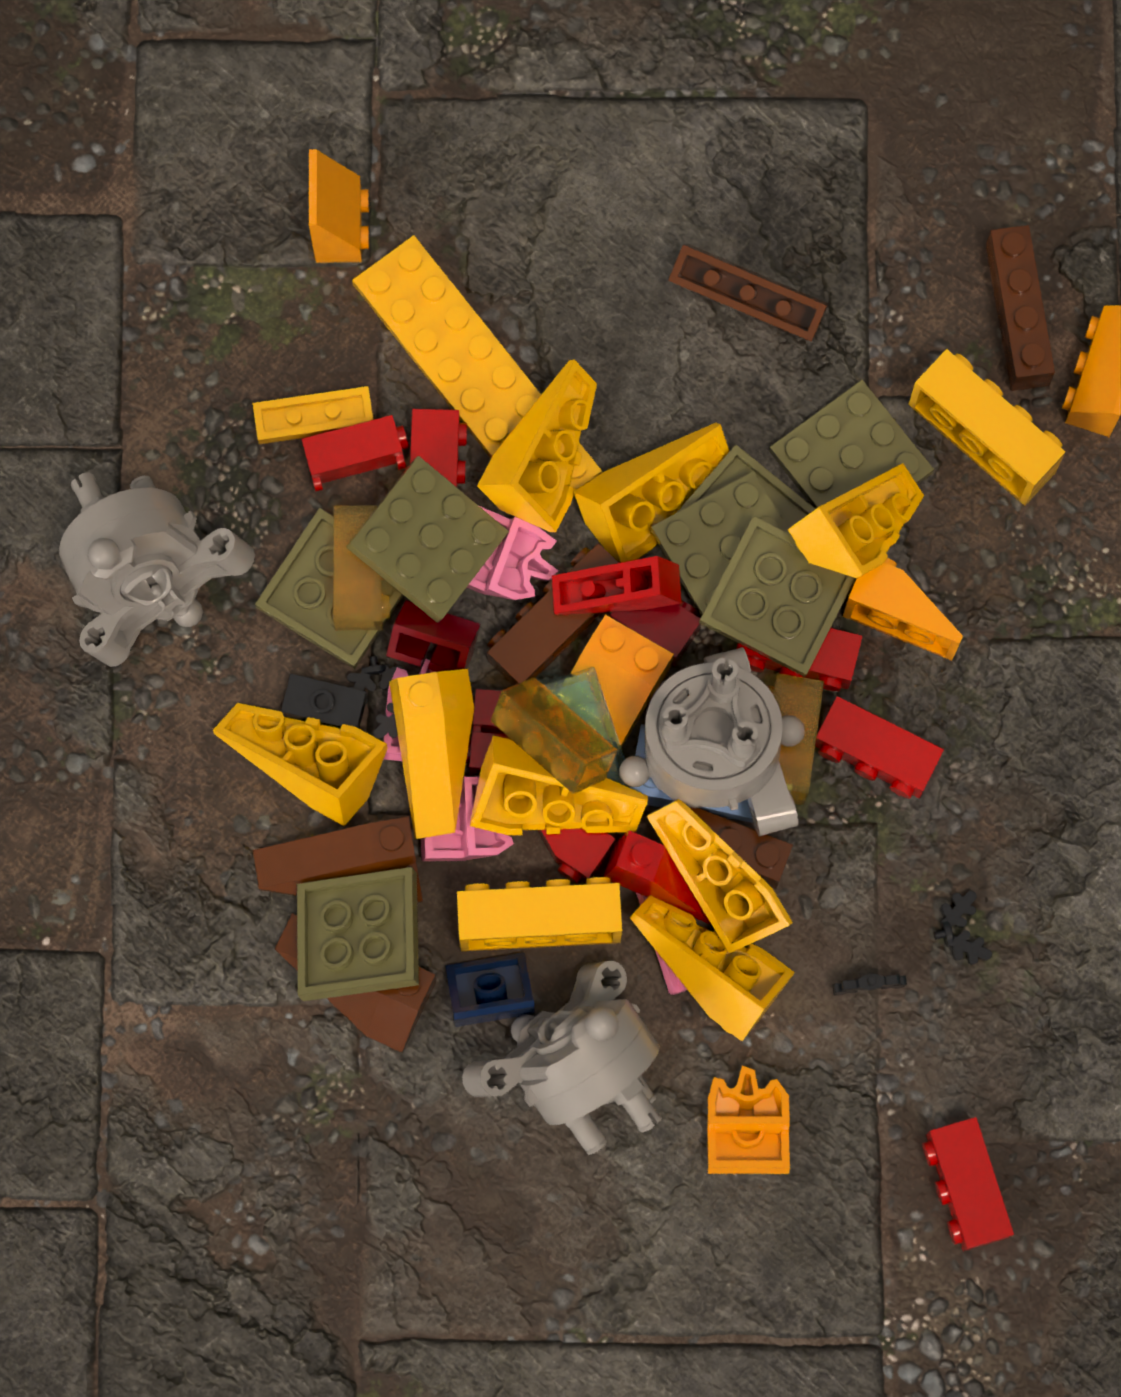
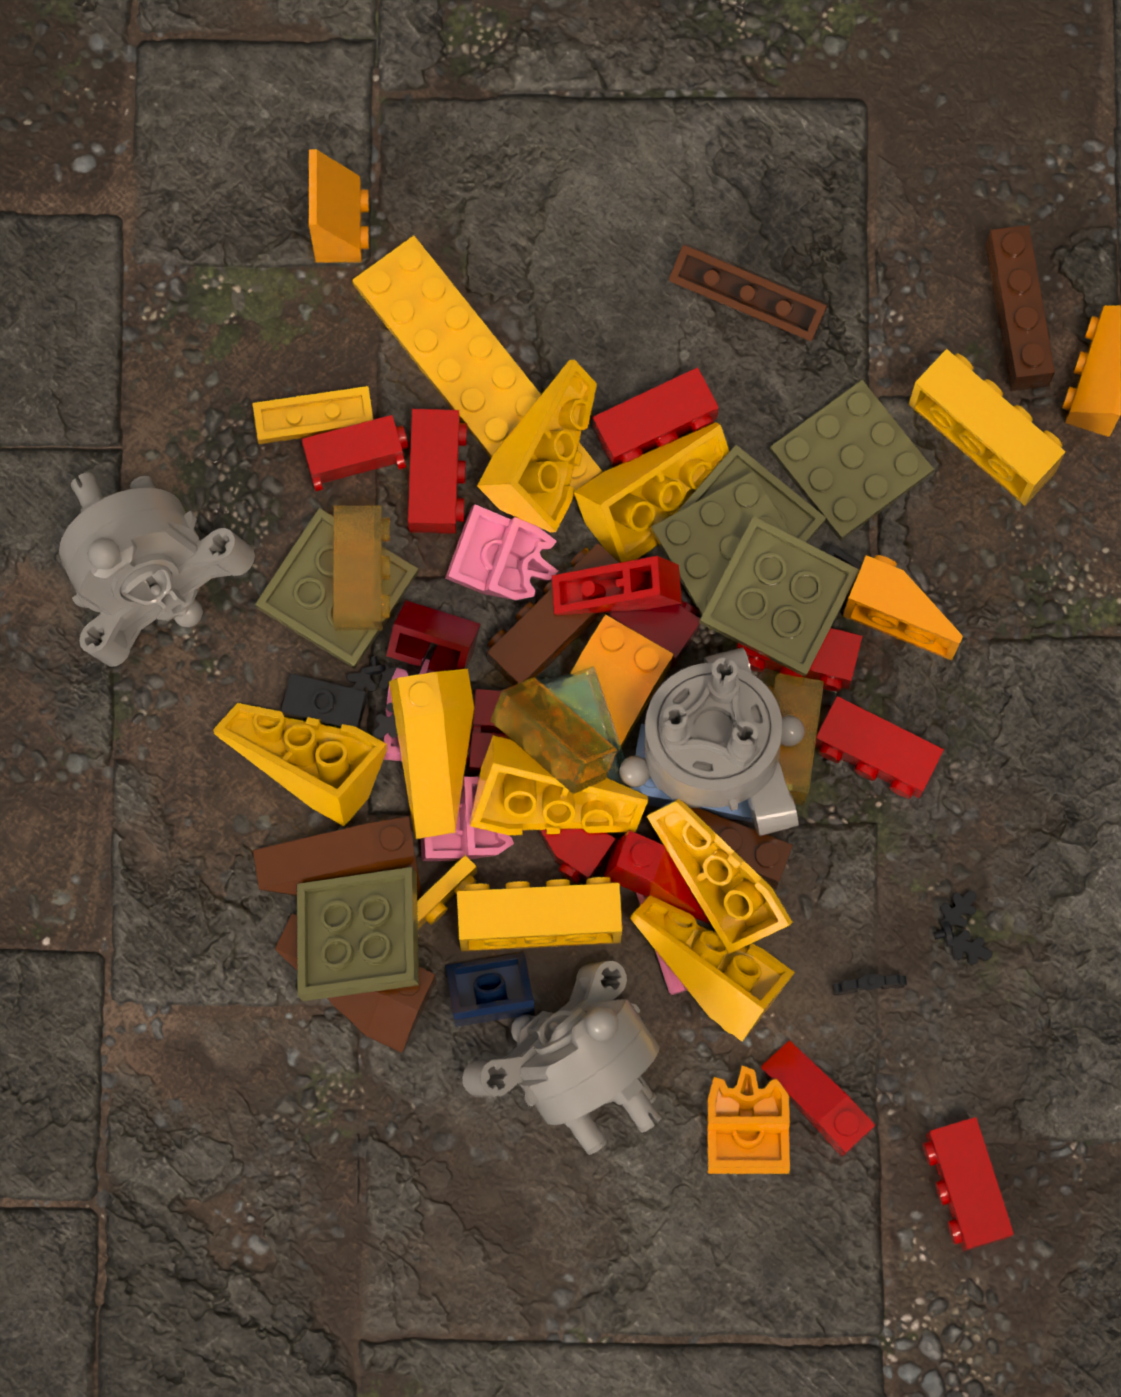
(427, 539): olive plate -> none
(431, 904): none -> yellow plate
(655, 417): none -> red brick
(818, 1098): none -> red slope
(860, 525): yellow wedge -> none

